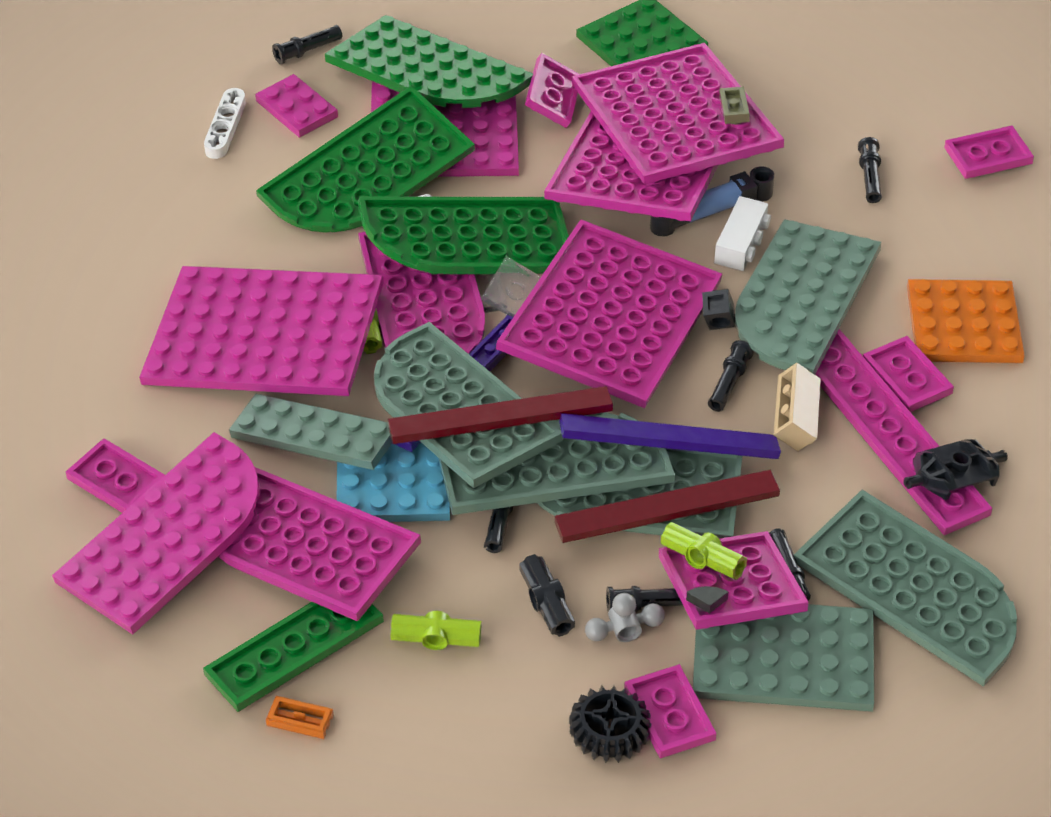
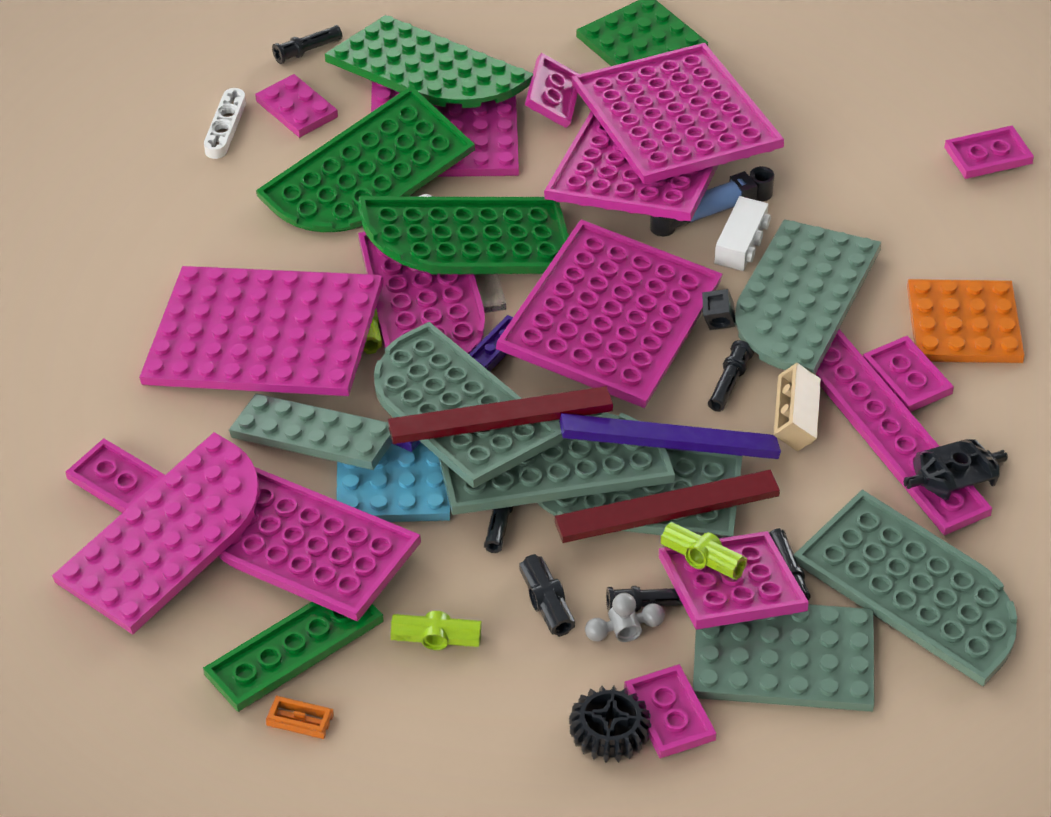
(510, 287): clear tile -> none
(707, 597): pearl dark grey tile -> none
(734, 105): olive plate -> none
(870, 161): black pin -> none

